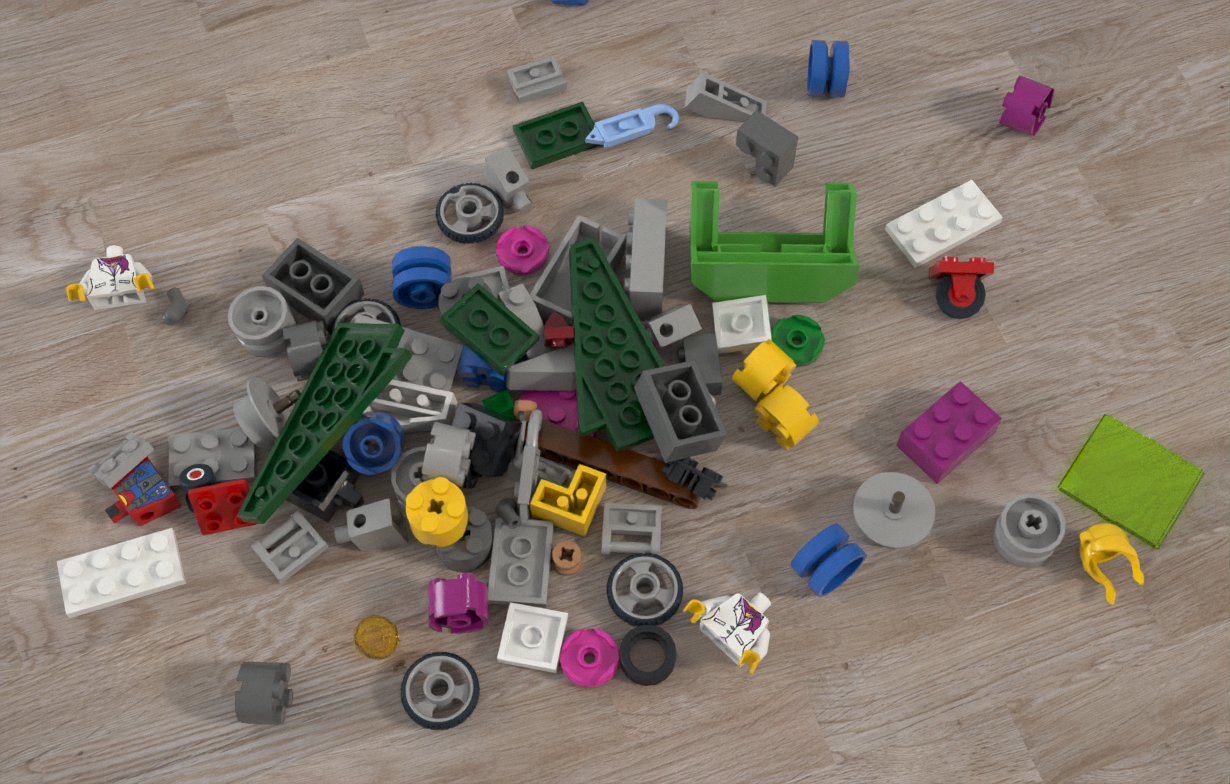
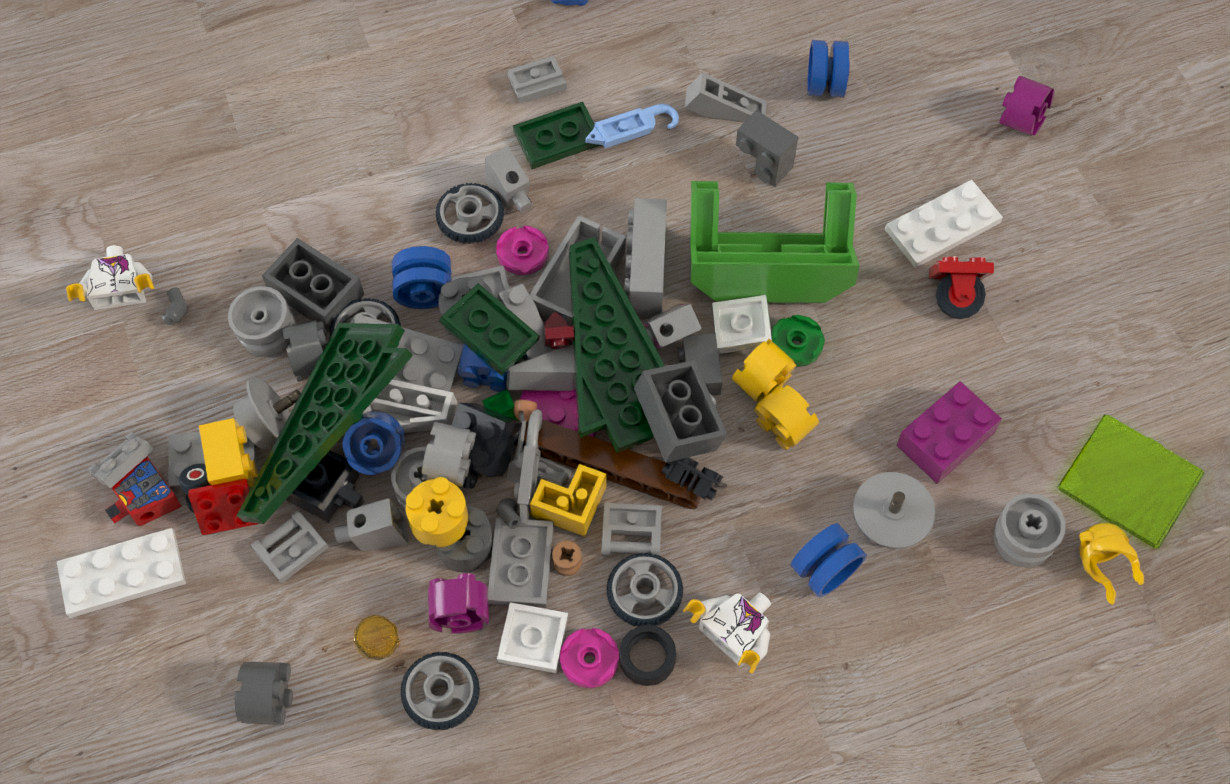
(225, 452): none -> yellow brick

